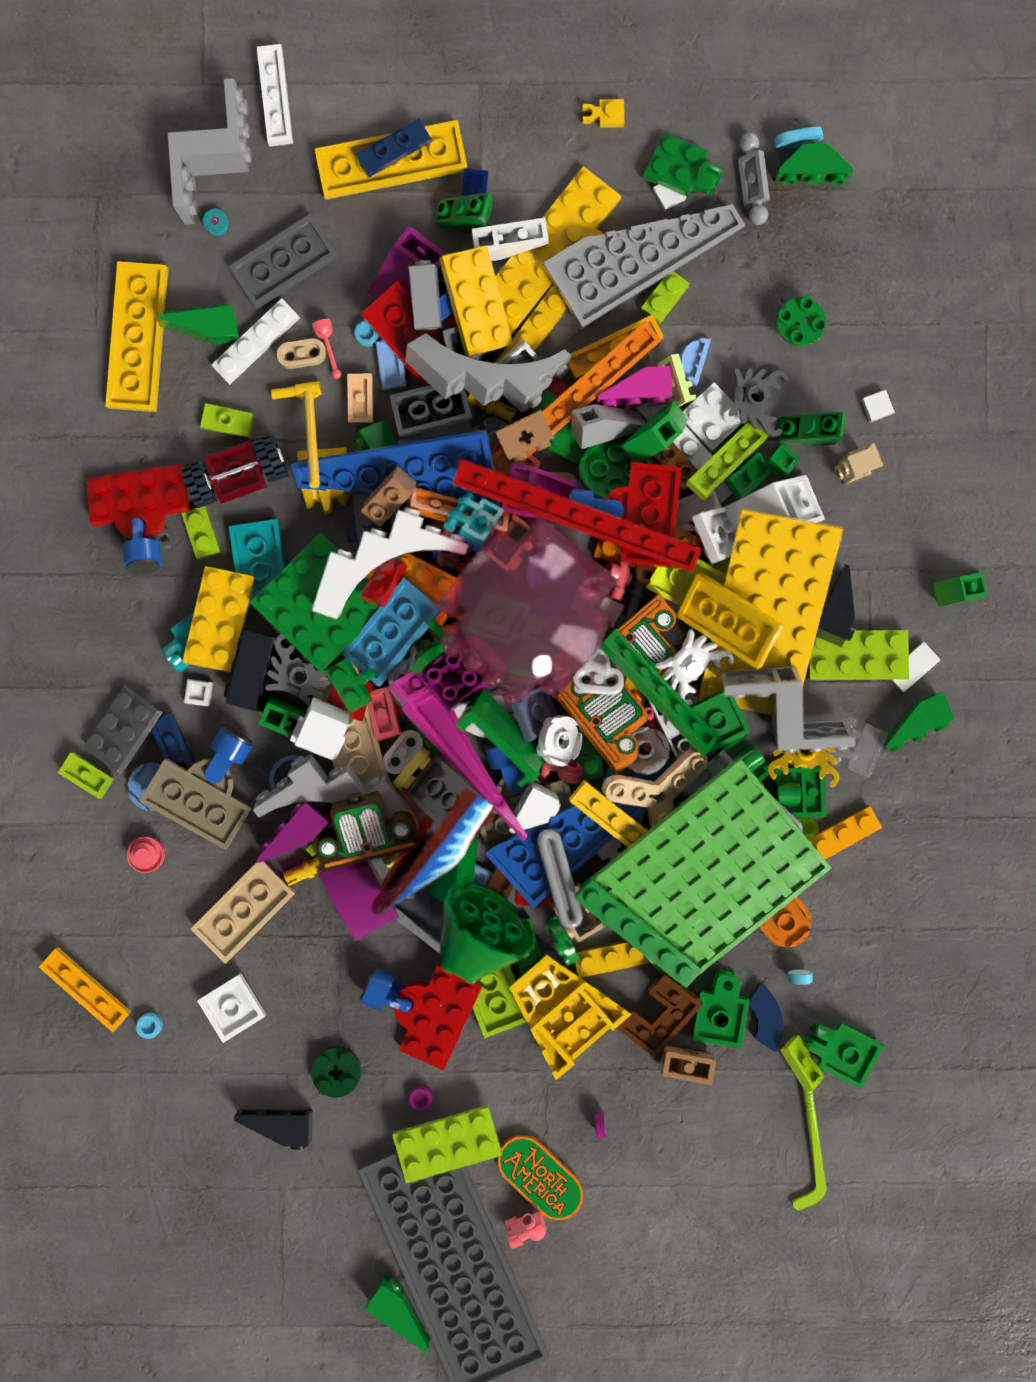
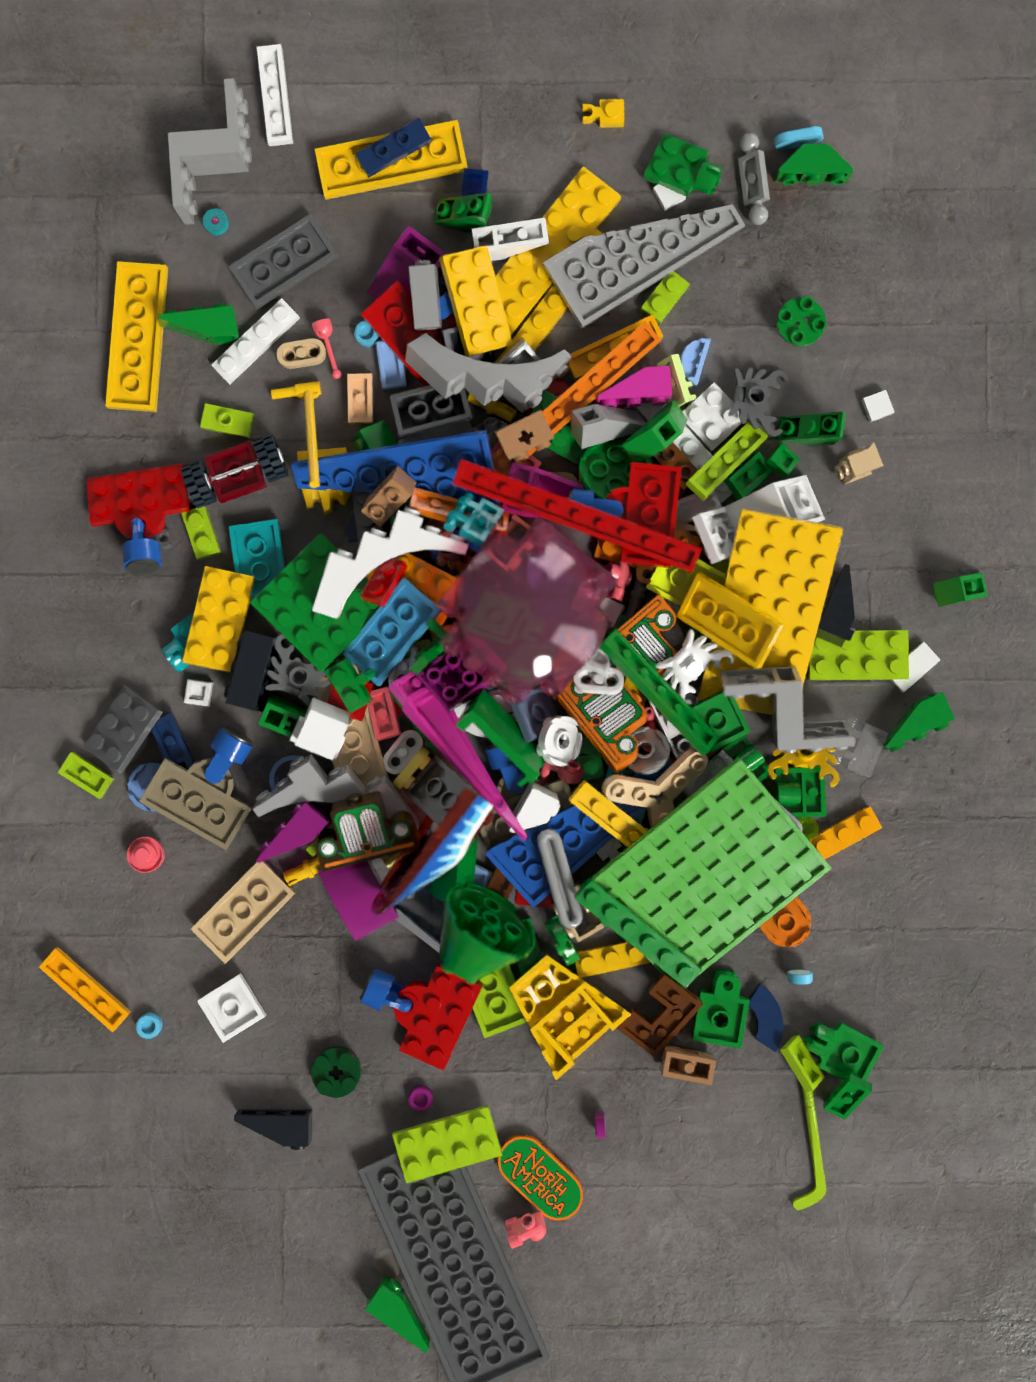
(847, 1096): none -> green plate

